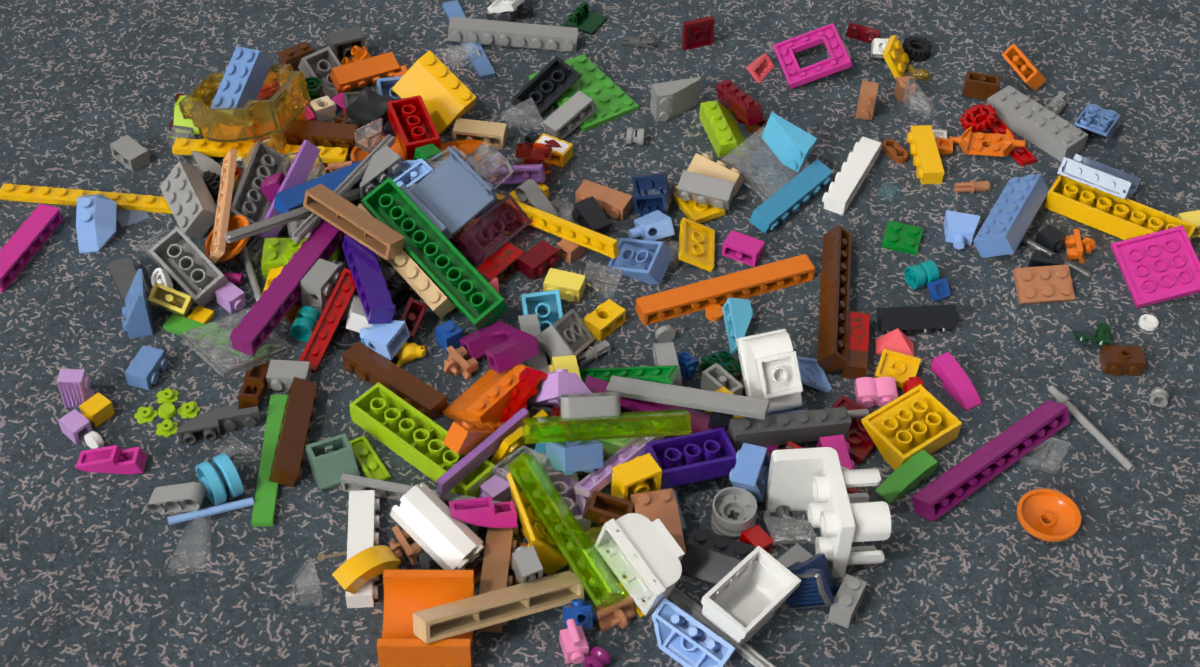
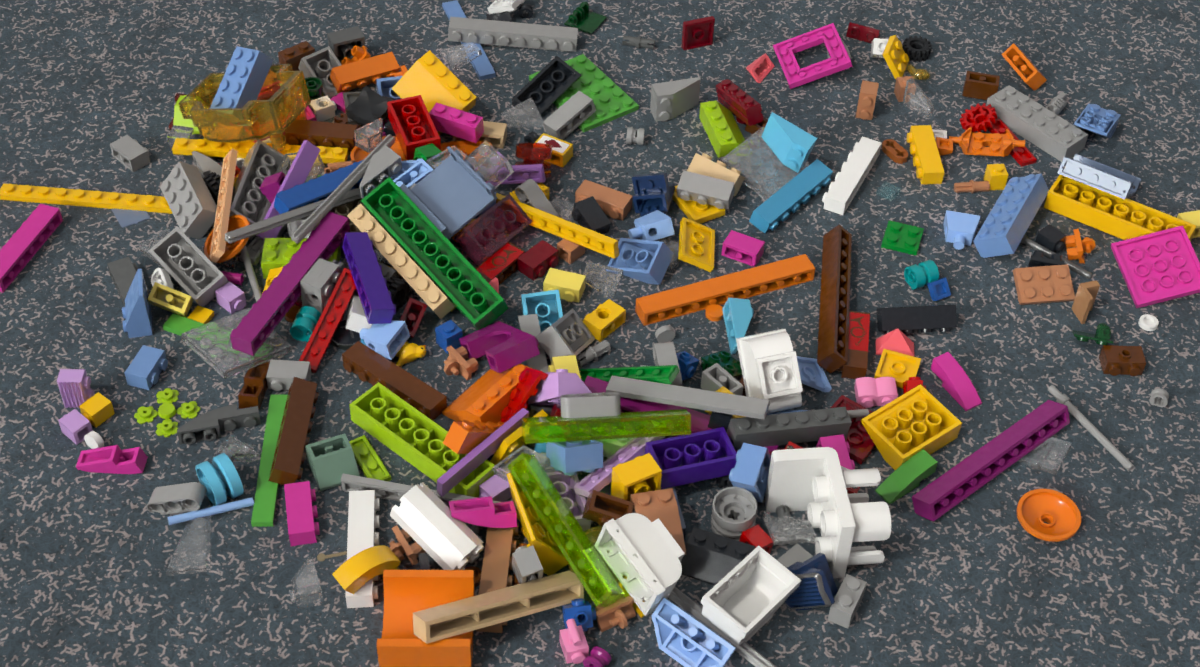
(95, 222): light blue wedge -> none
(301, 513): none -> dark pink brick
(354, 221): medium nougat brick -> none
(457, 122): none -> dark pink brick
(996, 175): none -> yellow brick
(1085, 299): none -> medium nougat panel

